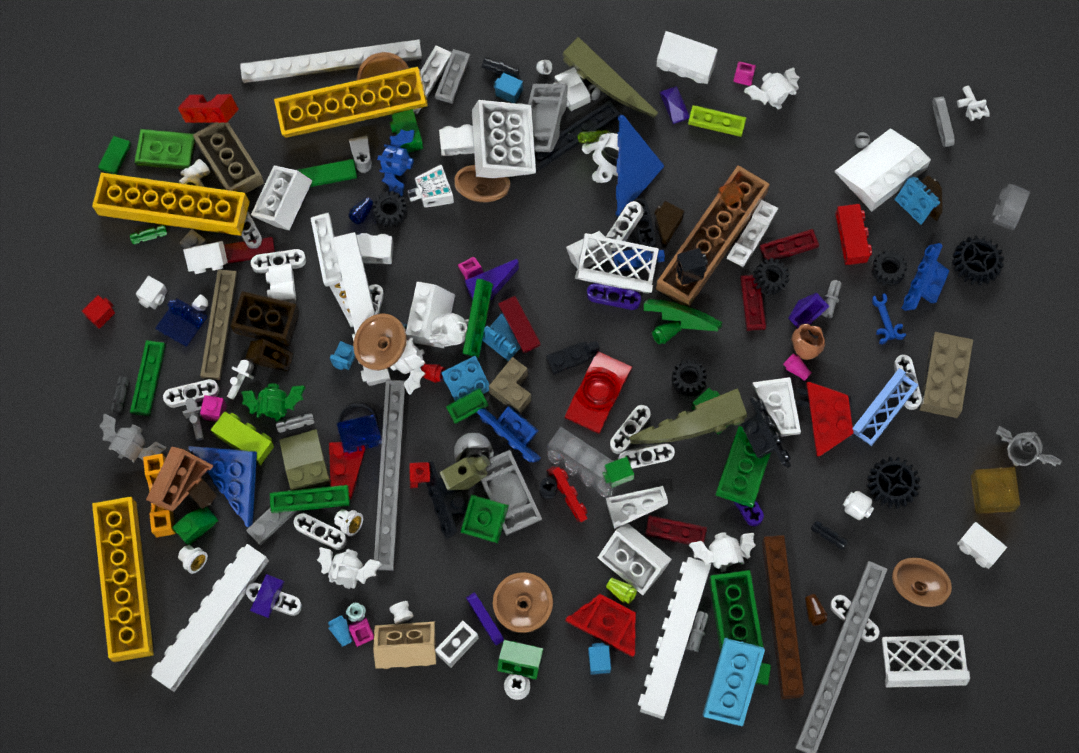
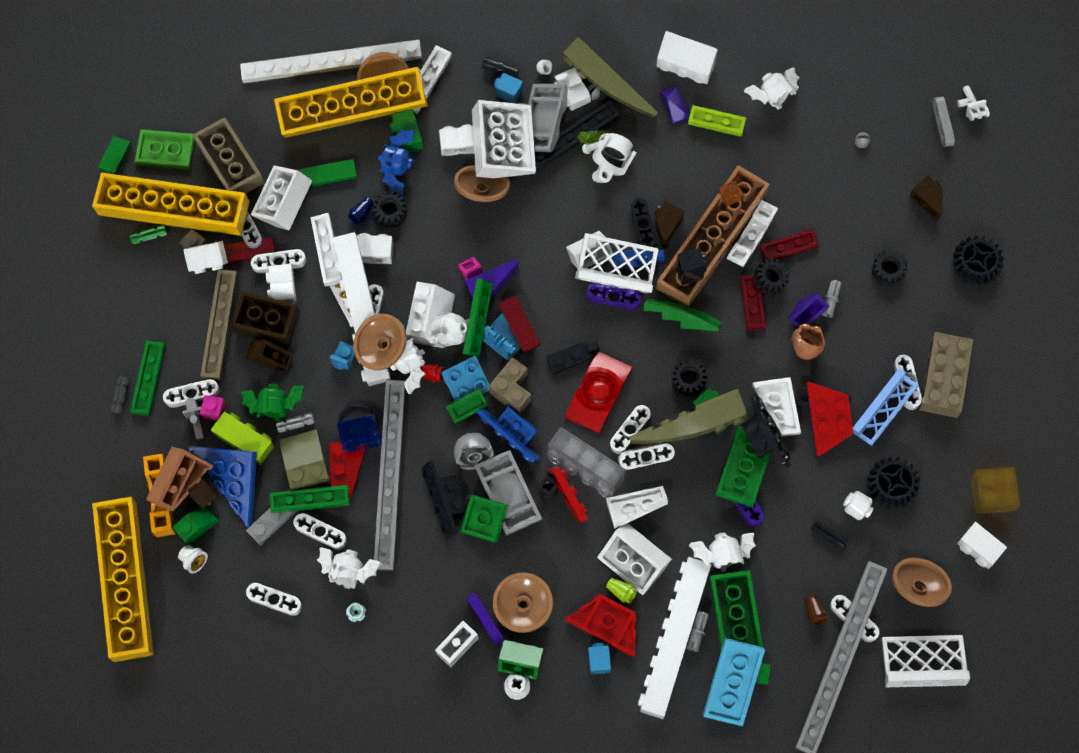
(99, 311): red brick -> none
(128, 441): light grey helmet -> none
(151, 293): white brick -> none
(181, 322): clear blue hinge -> none
(195, 173): white piece -> none
(200, 303): white hinge -> none
(209, 618): white brick -> none
(218, 110): red arch -> none
(245, 369): white arm -> none
(267, 596): dark purple slope -> none
(340, 630): dark azure cone -> none
(350, 523): white piece -> none
(361, 152): light grey piece -> none
(361, 632): dark pink slope -> none
(401, 612): white wheel -> none
(405, 645): tan slope -> none
(419, 473): red bracket -> none
(432, 188): torso -> none
(452, 76): light grey plate -> none
(465, 473): olive torso -> none
(618, 472): green brick -> none
(622, 218): white beam -> none
(635, 165): blue tile -> none
(665, 332): green cone -> none
(674, 530): dark red tile -> none
(744, 73): dark pink slope -> none
(782, 617): reddish brown brick -> none
(797, 367): dark pink cone -> none
(853, 234): red brick -> none
(883, 168): white slope -> none
(888, 332): blue bar -> none
(916, 200): dark azure hinge -> none
(928, 279): blue bracket -> none
(1011, 206): clear brick -> none
(1020, 452): light grey helmet -> none

